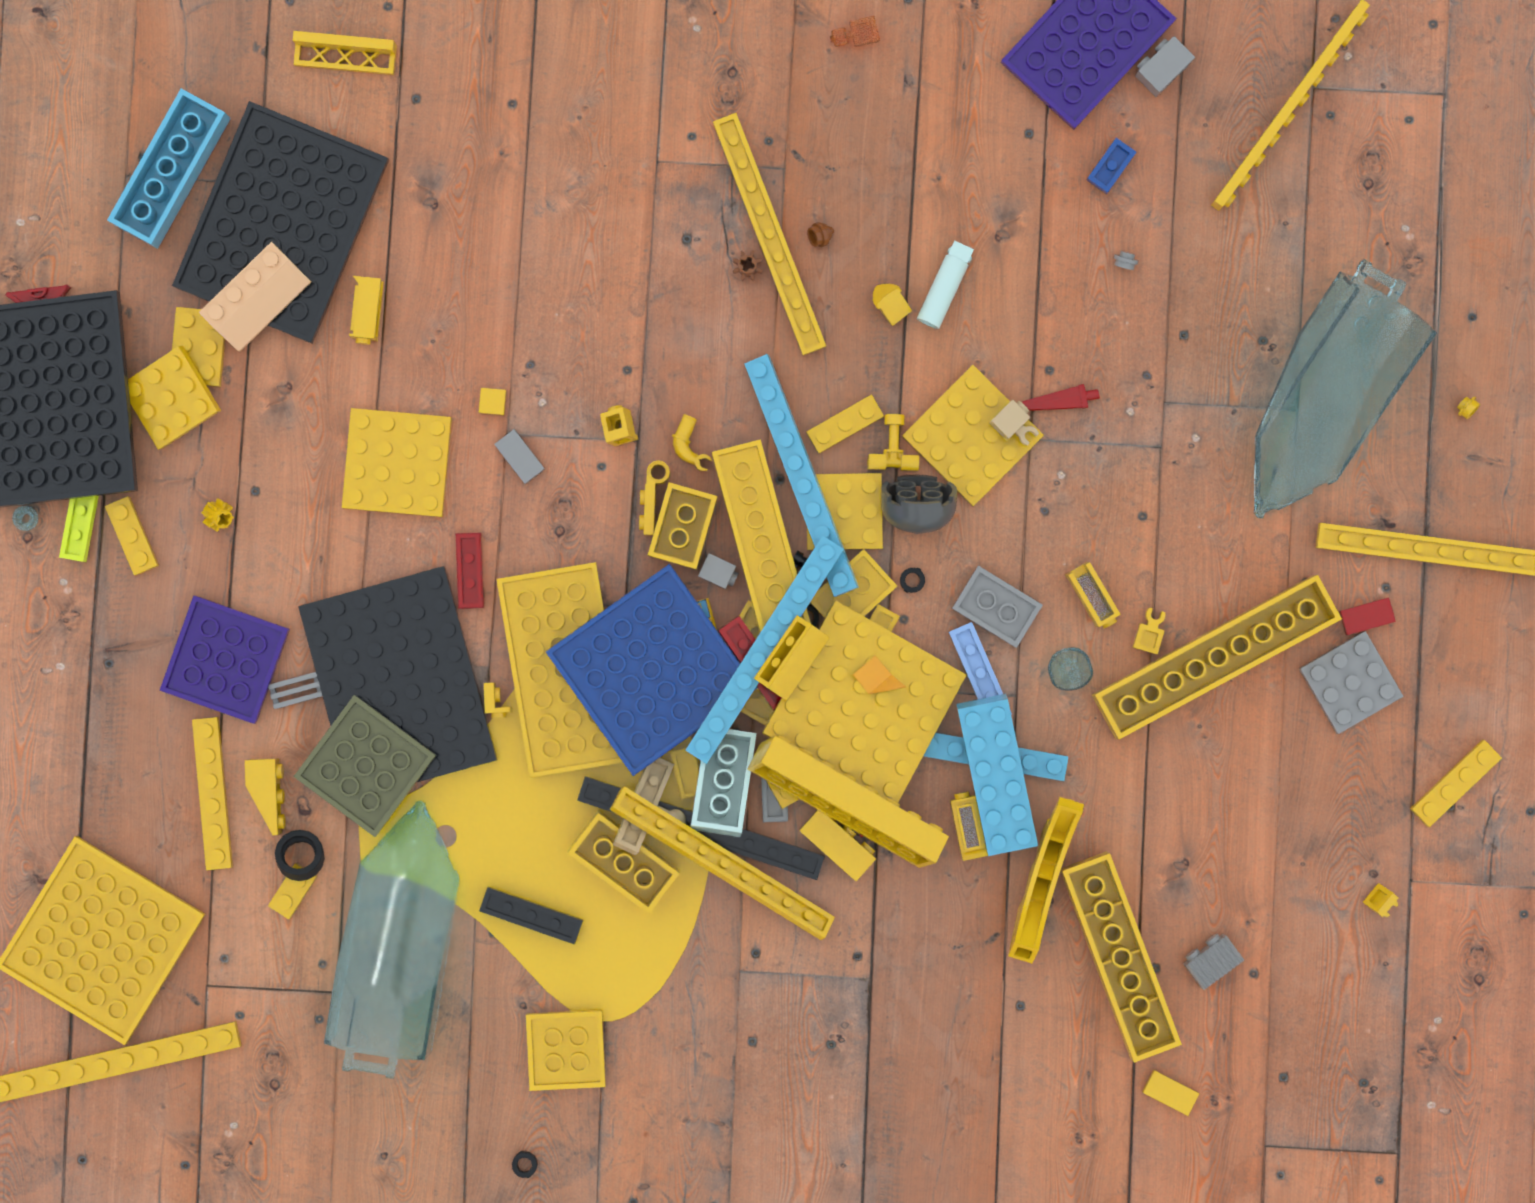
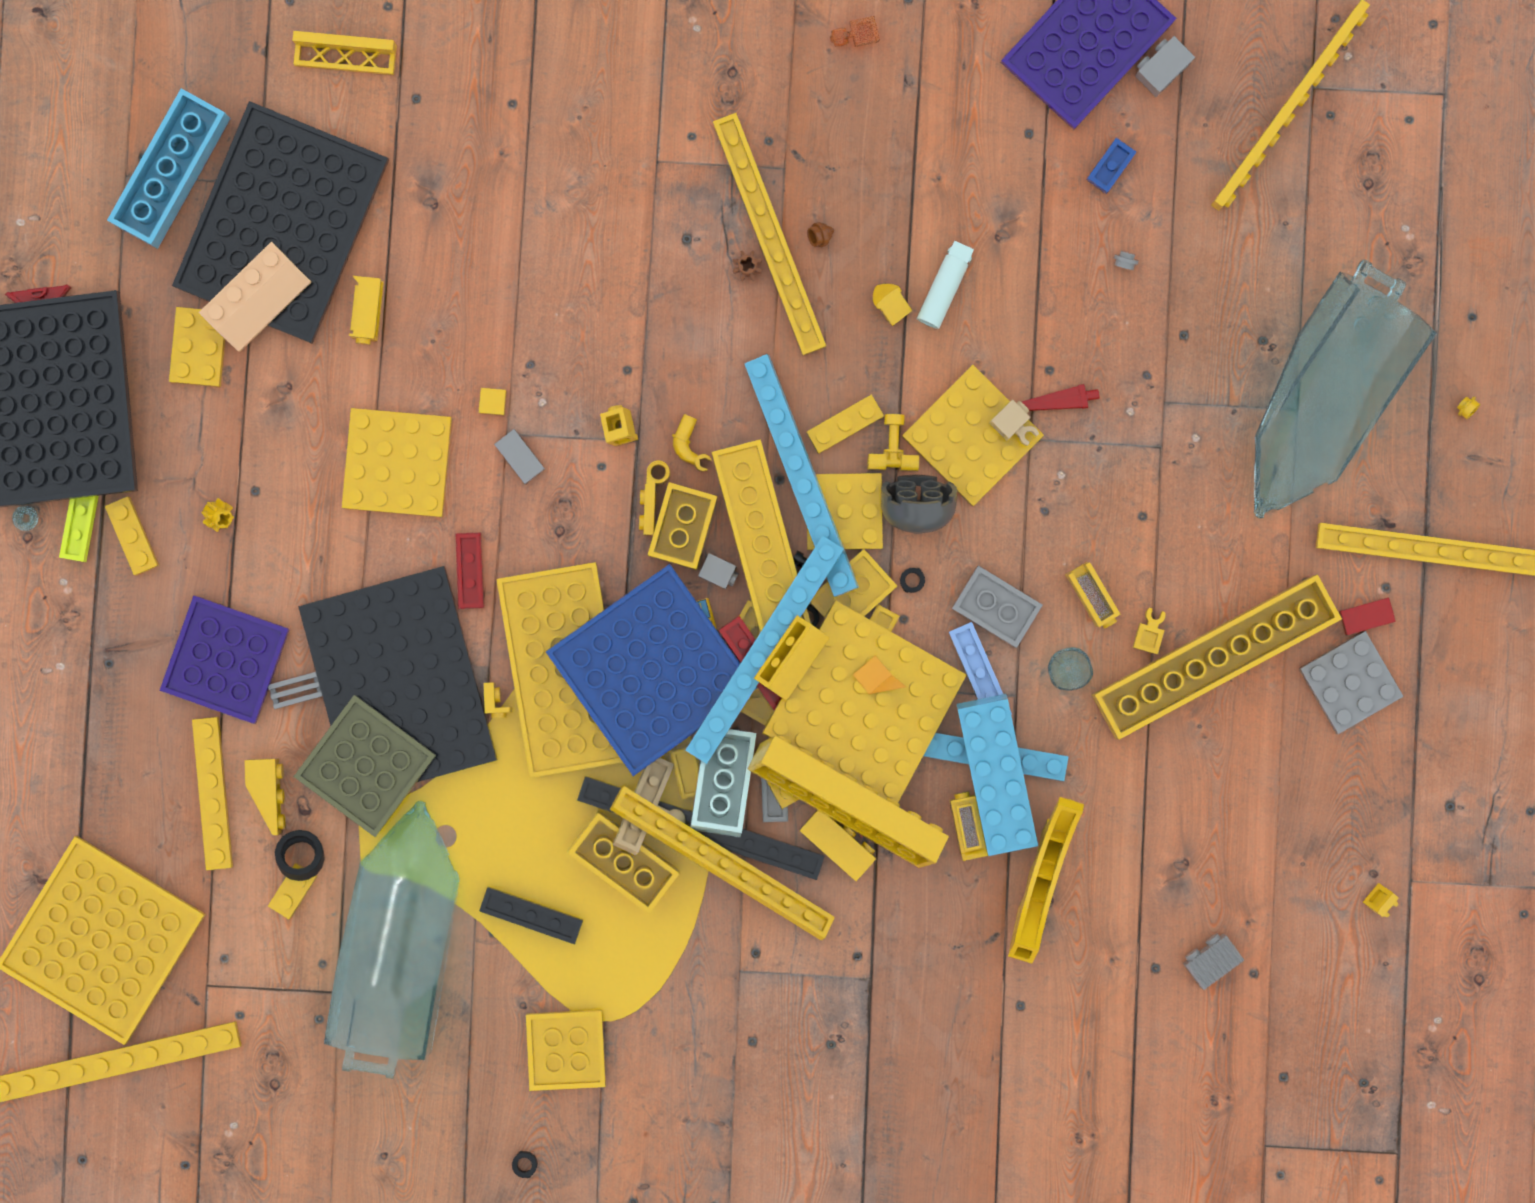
(171, 397): yellow plate -> none
(1120, 957): yellow brick -> none
(1170, 1092): yellow tile -> none
(1455, 783): yellow plate -> none

